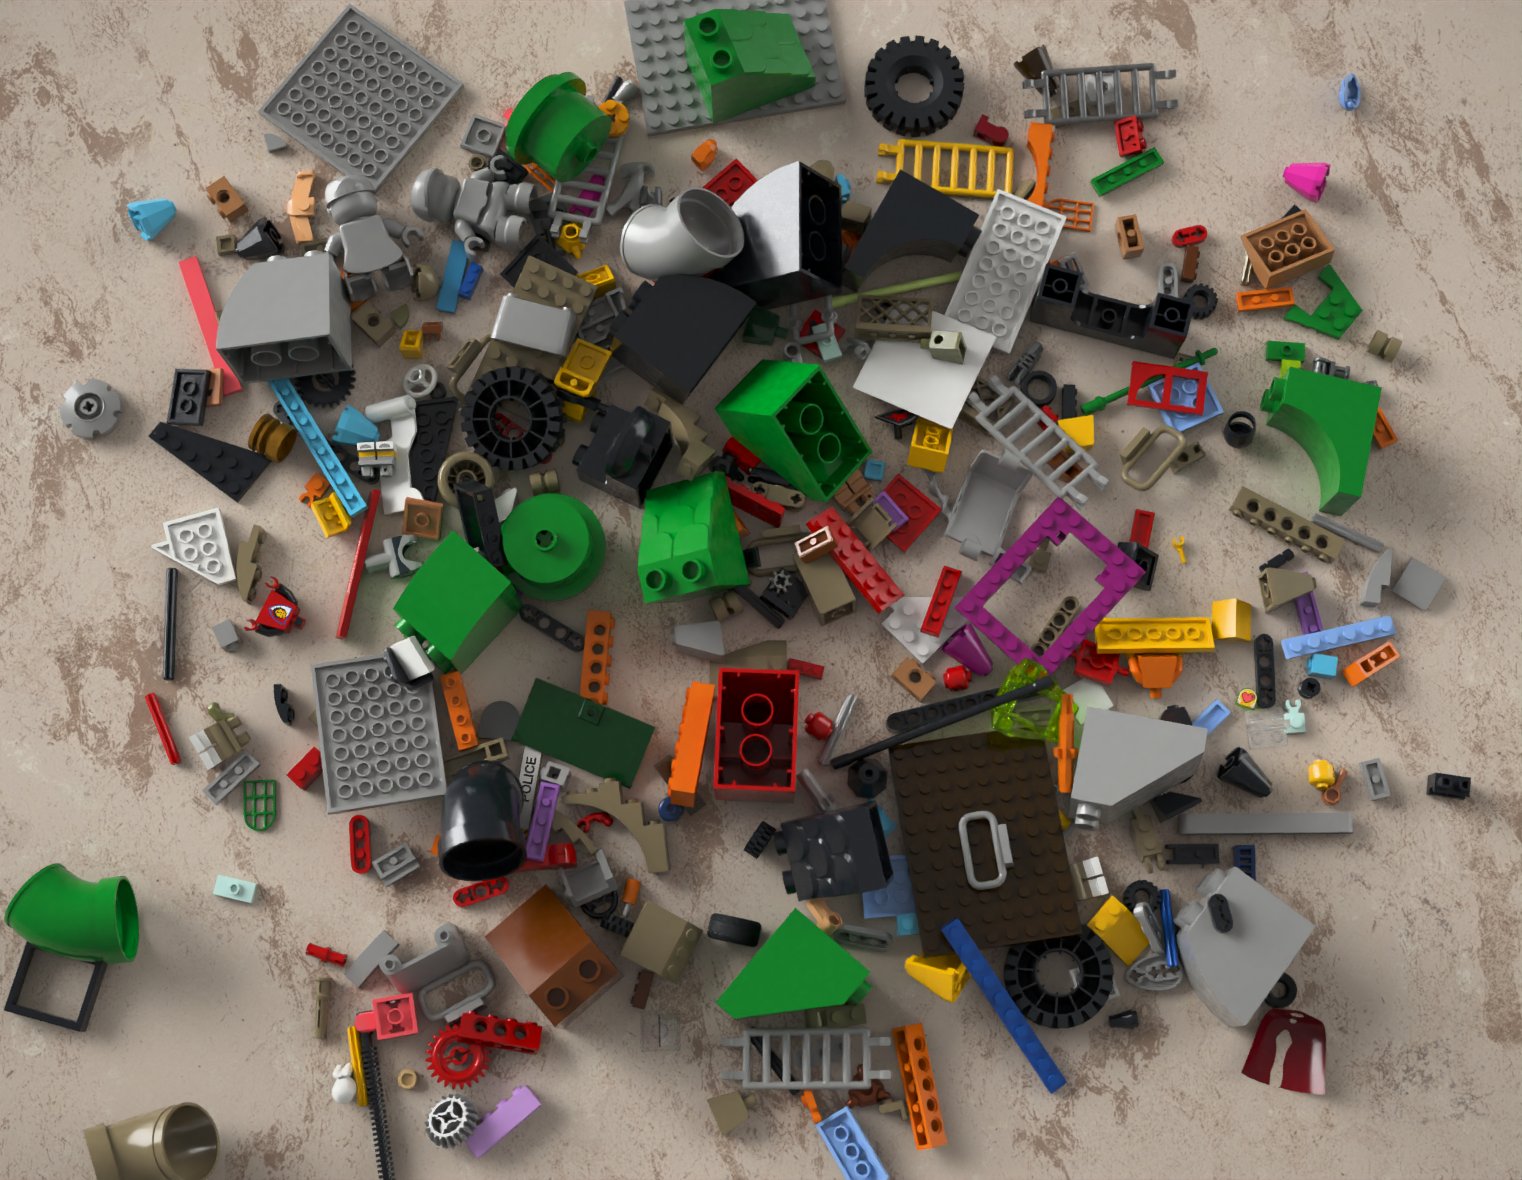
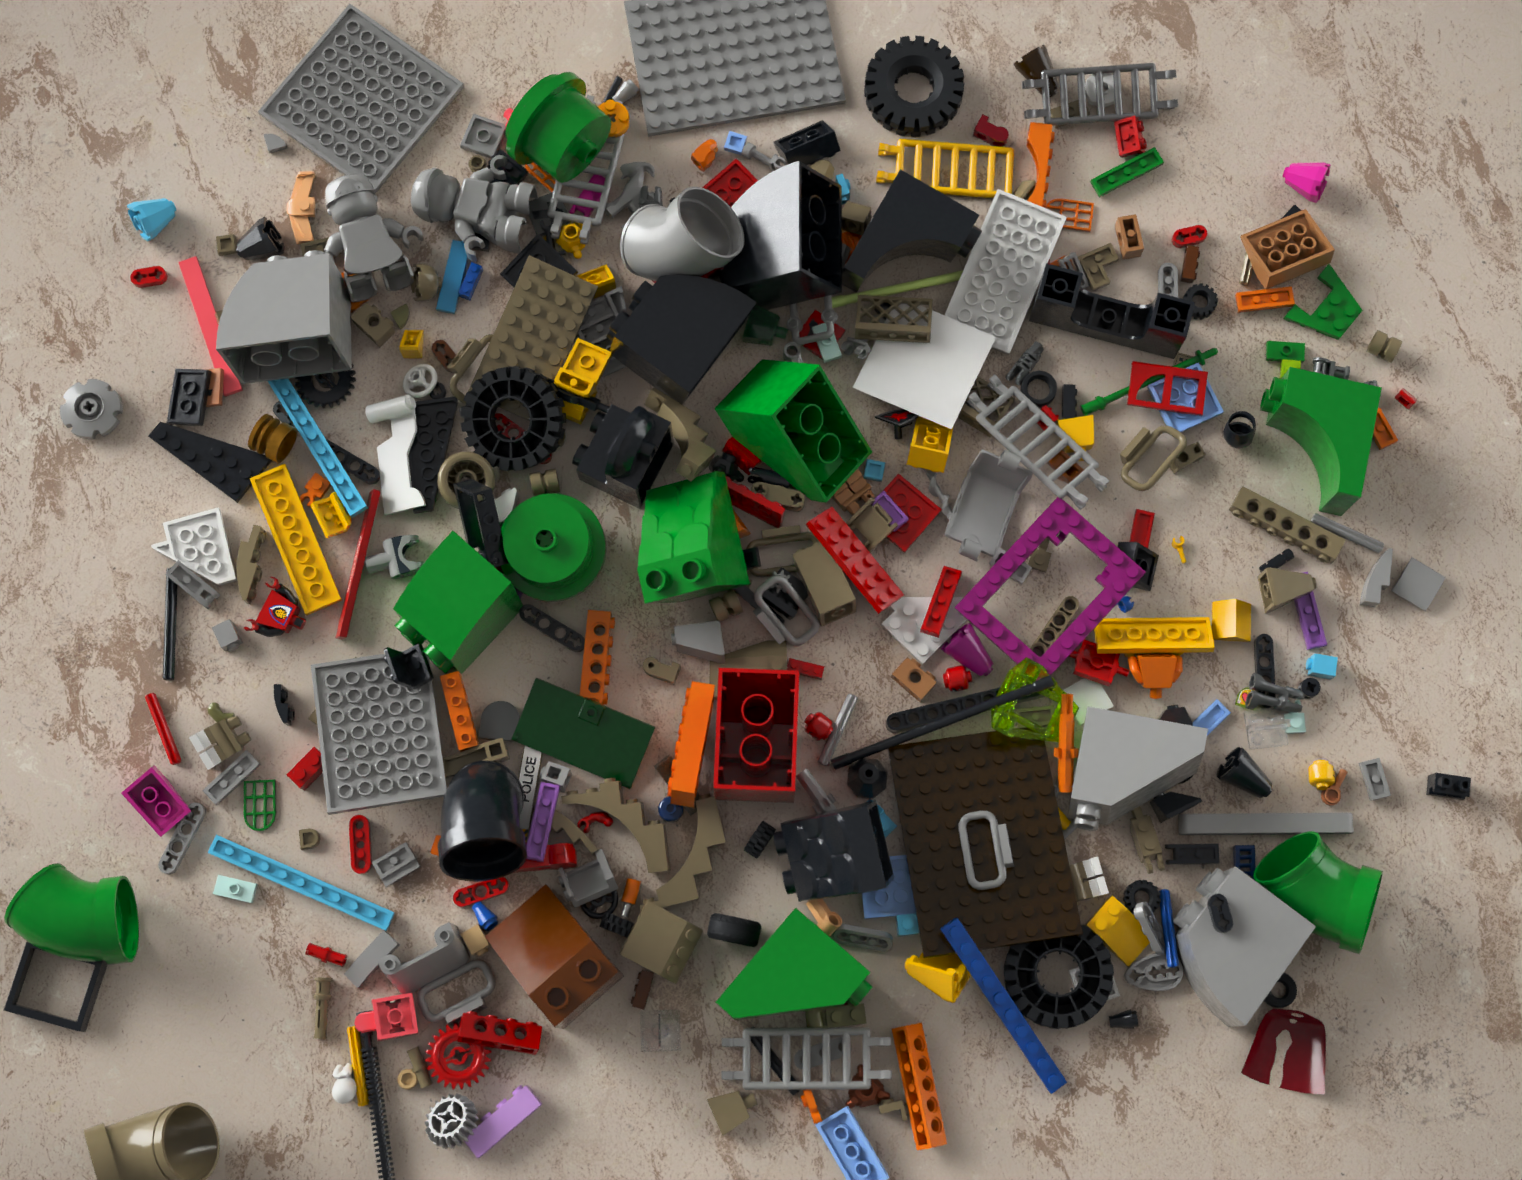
(148, 276): none -> red beam
(156, 800): none -> dark pink slope
(186, 840): none -> light grey beam
(192, 584): none -> light grey plate
(233, 207): medium nougat brick -> none
(295, 539): none -> yellow plate
(301, 882): none -> medium azure plate
(309, 839): none -> dark tan tile
(354, 428): medium azure cone -> none
(377, 455): light grey hips -> none
(412, 657): white tile -> none
(419, 1067): none -> dark tan pin
(423, 518): nougat tile -> none
(432, 328): dark orange tile -> none
(443, 358): none -> reddish brown beam
(476, 940): none -> tan brick
(485, 917): none -> blue cone
(534, 326): light grey windscreen -> none
(661, 671): none -> dark tan leg
(709, 833): none -> dark tan arch
(735, 143): none -> light blue plate
(745, 60): green slope -> none
(750, 151): none -> light grey bar
(771, 621): none -> light grey bar
(808, 144): none -> black slope
(816, 545): dark orange slope -> none
(945, 346): olive torso -> none
(1093, 264): none -> dark tan plate
(1125, 604): none -> blue hinge
(1280, 703): none -> dark grey piece
(1322, 888): none -> green cylinder
(1338, 637): light blue plate -> none
(1350, 93): medium blue arm -> none
(1370, 663): orange slope -> none
(1405, 398): none -> red slope

